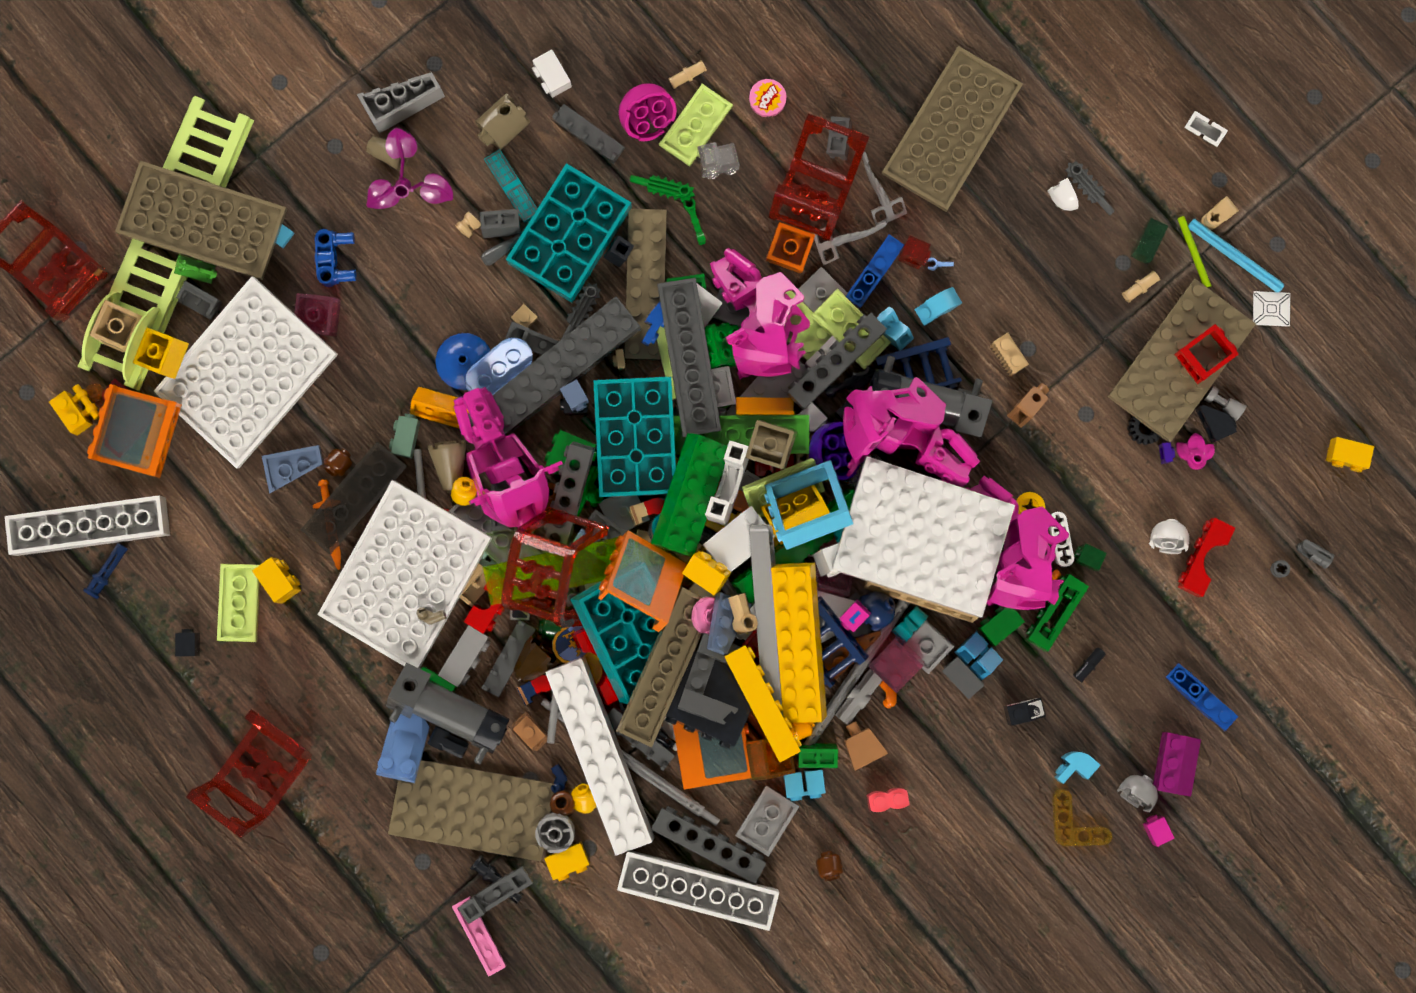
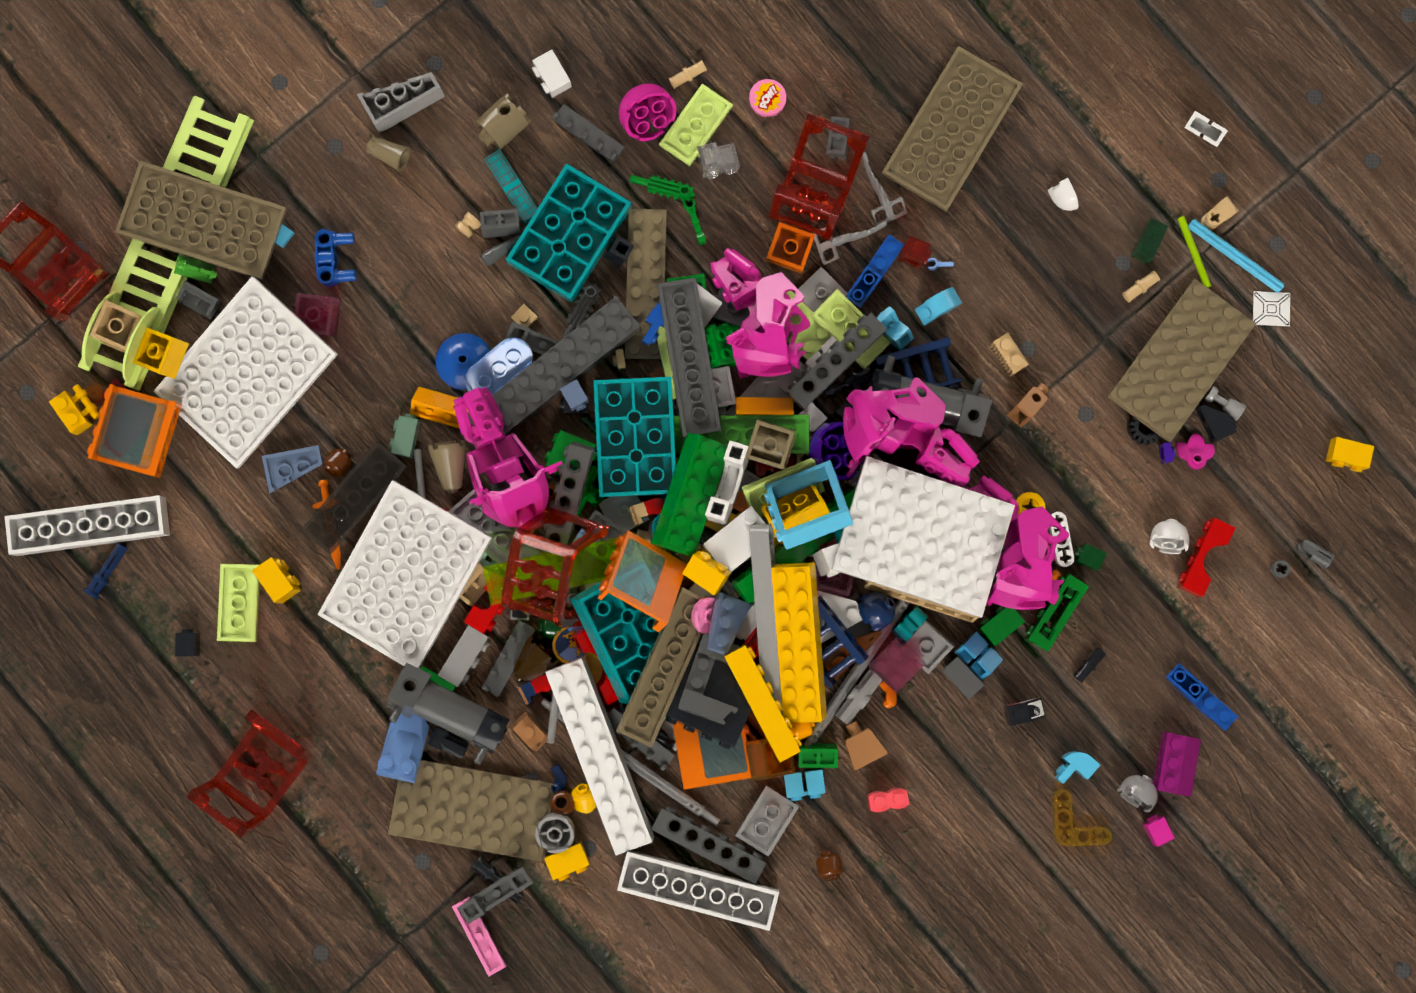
(383, 195): magenta plant -> none
(430, 617): dark tan arm -> none
(463, 491): yellow head -> none
(742, 613): tan piece -> none
(854, 616): dark pink brick -> none
(1089, 187): dark grey piece -> none
(1193, 366): red window -> none

